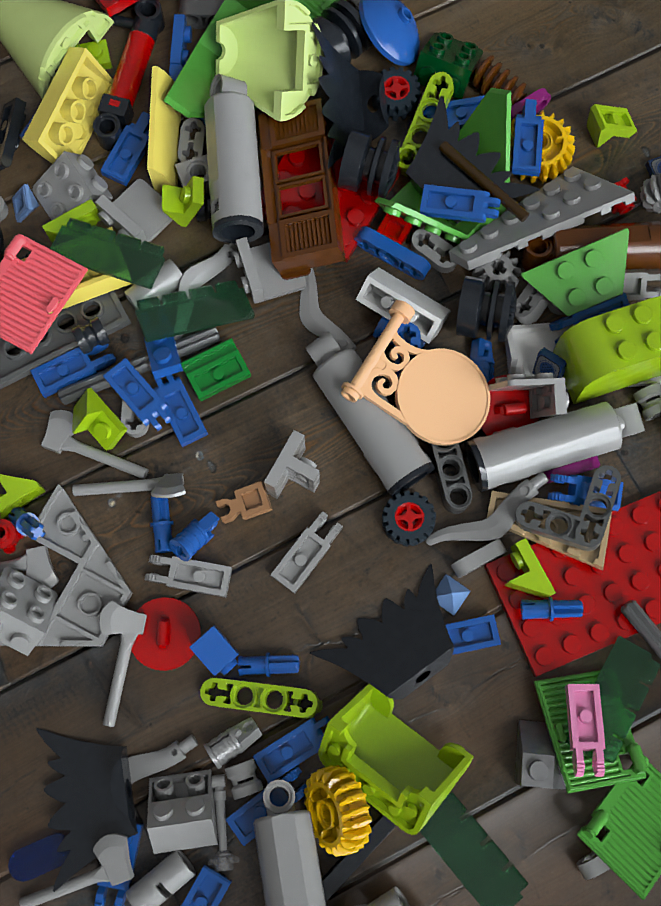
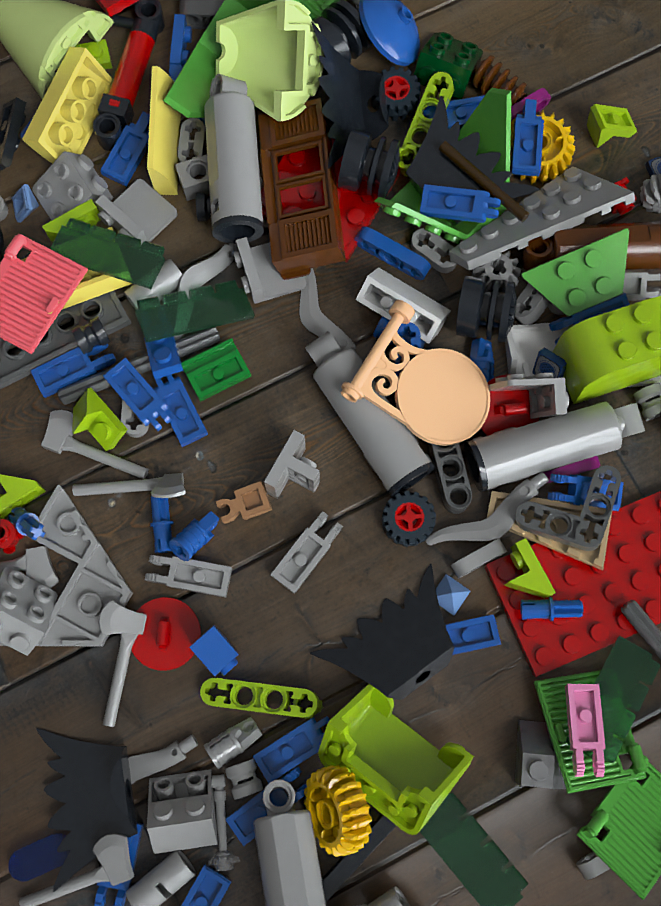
(183, 202): lime slope -> none
(268, 664): blue axle -> none
(395, 228): red plate -> none

